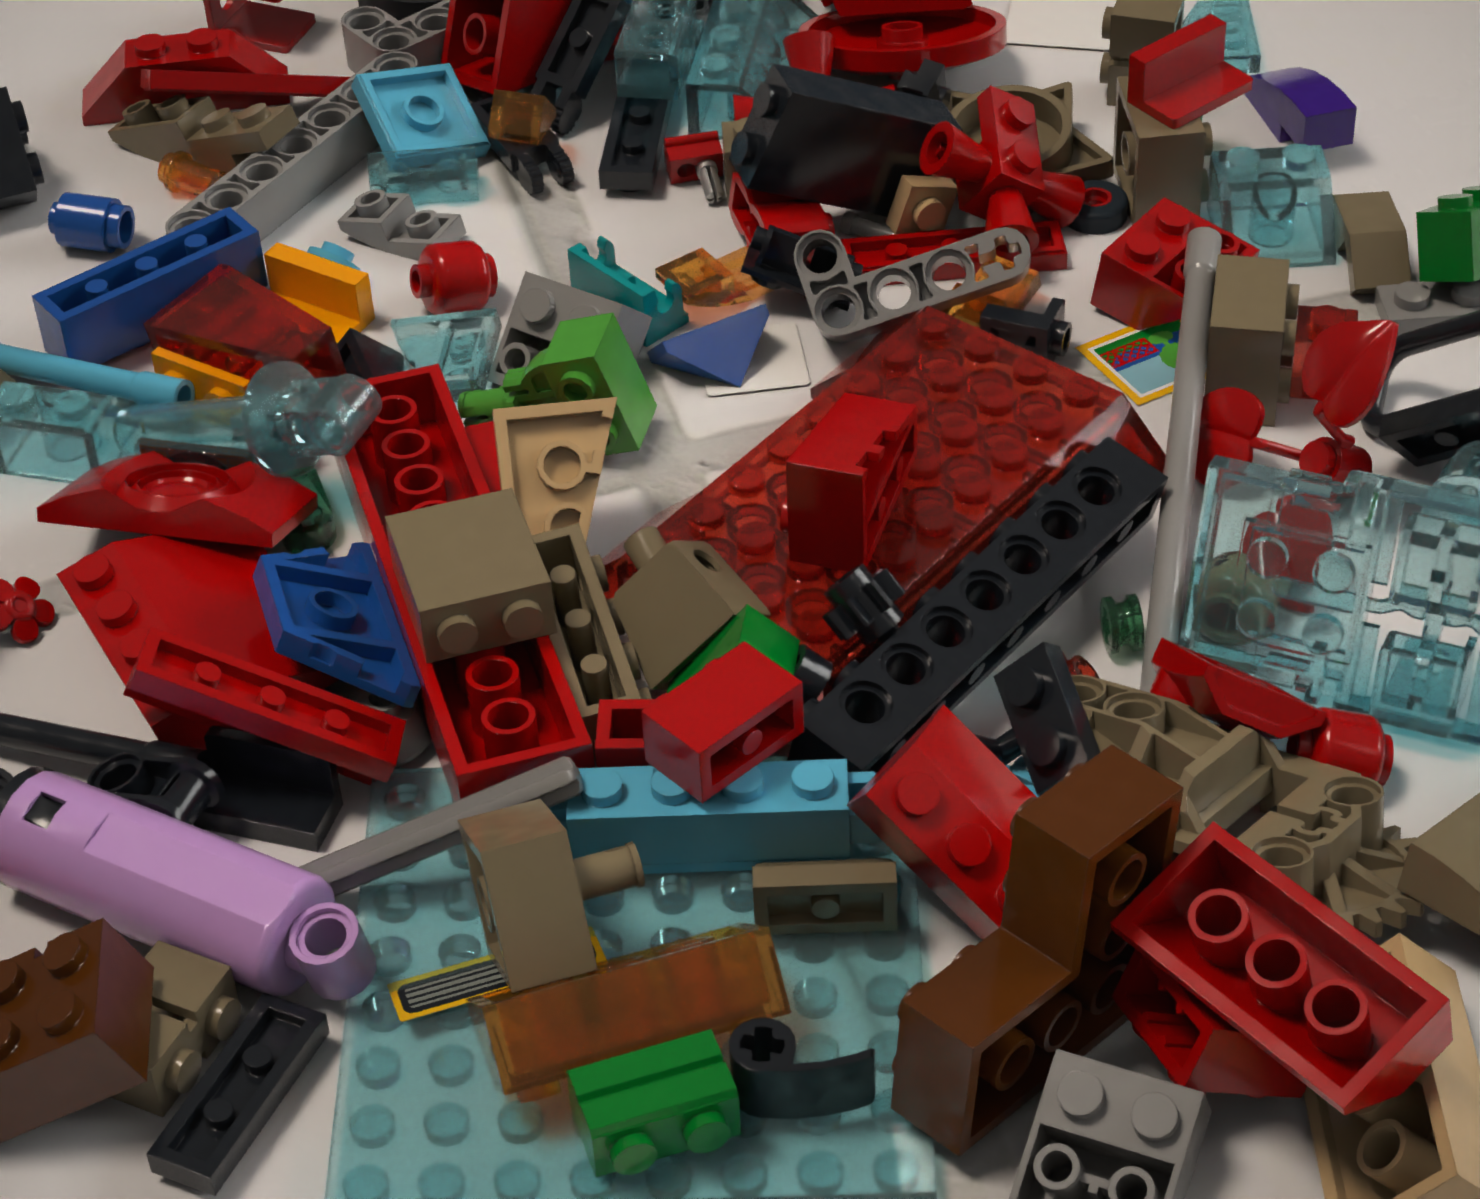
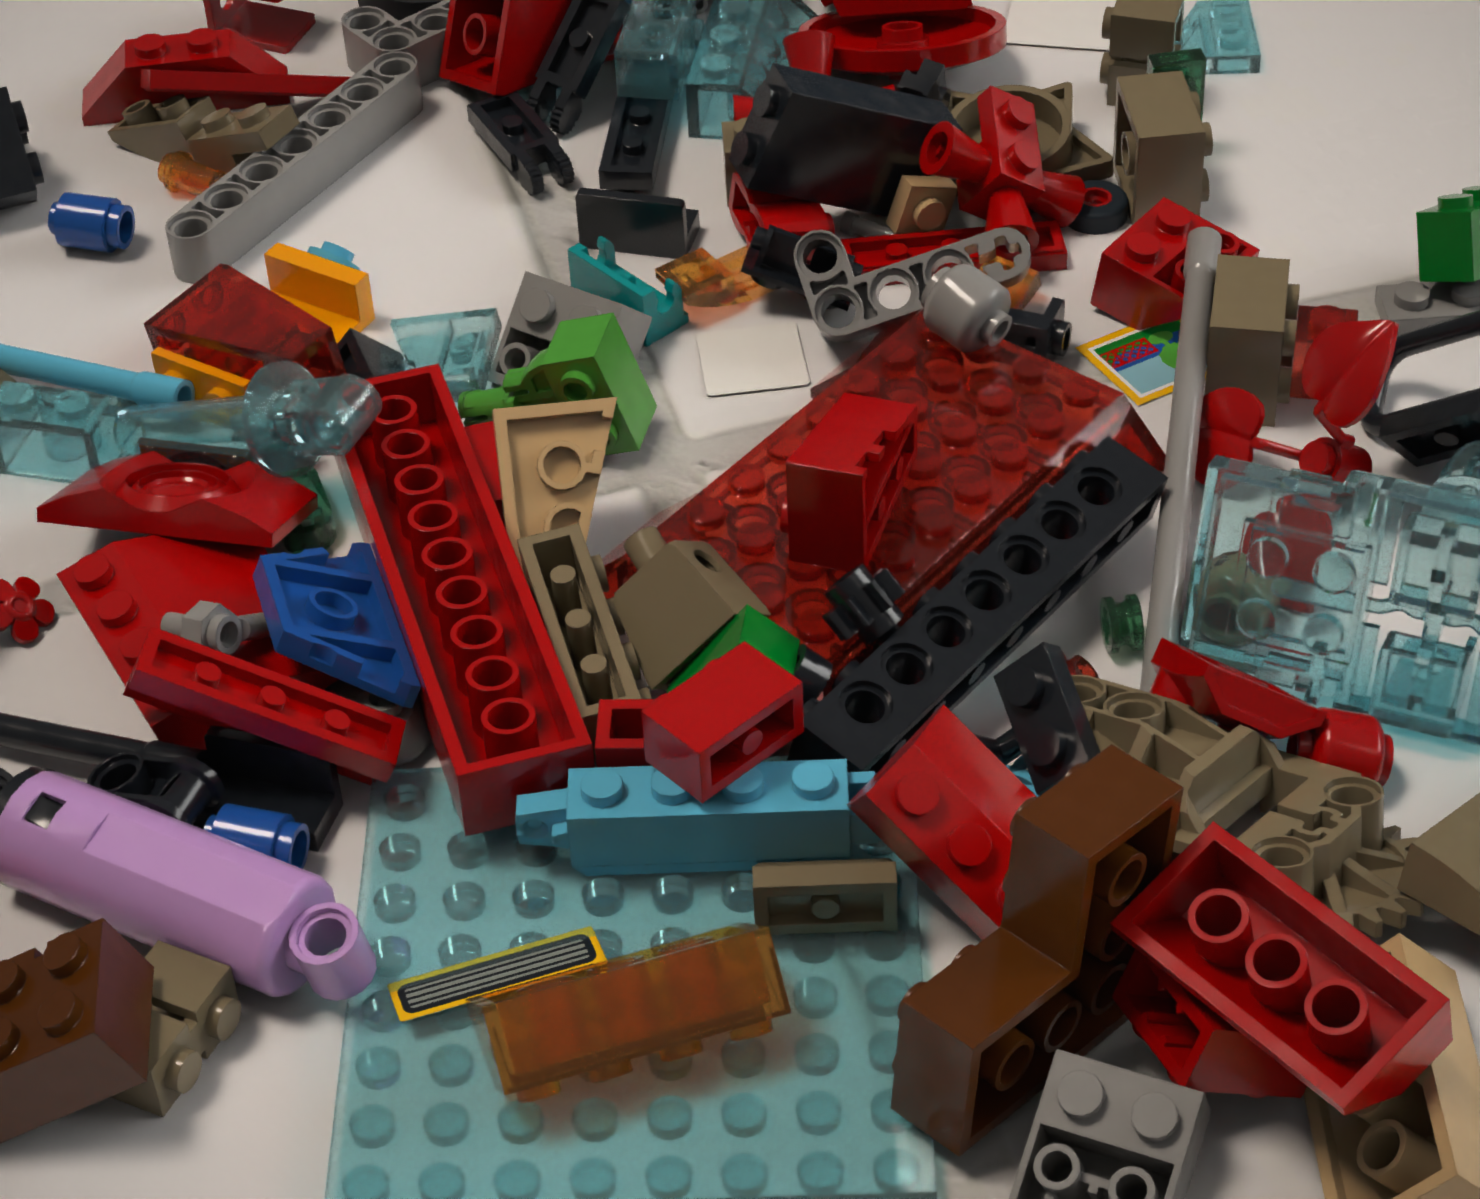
(105, 307): blue brick -> none
(216, 626): none -> light grey piece
(238, 1094): black plate -> none
(263, 831): none -> blue brick
(395, 227): light grey slope -> none
(419, 109): medium azure tile -> none
(427, 174): clear light blue hinge -> none
(439, 829): light grey axle -> none
(454, 277): red head -> none
(470, 575): dark tan brick -> none
(520, 117): clear orange slope -> none
(535, 891): dark tan brick -> none
(636, 222): none -> black panel
(654, 1104): green brick -> none
(694, 159): red piece -> none
(715, 350): blue slope -> none
(780, 1088): black panel -> none
(966, 307): none -> light grey head
(1185, 74): red panel -> none
(1276, 201): clear light blue slope -> none
(1303, 107): dark purple slope -> none
(1373, 240): dark tan slope -> none

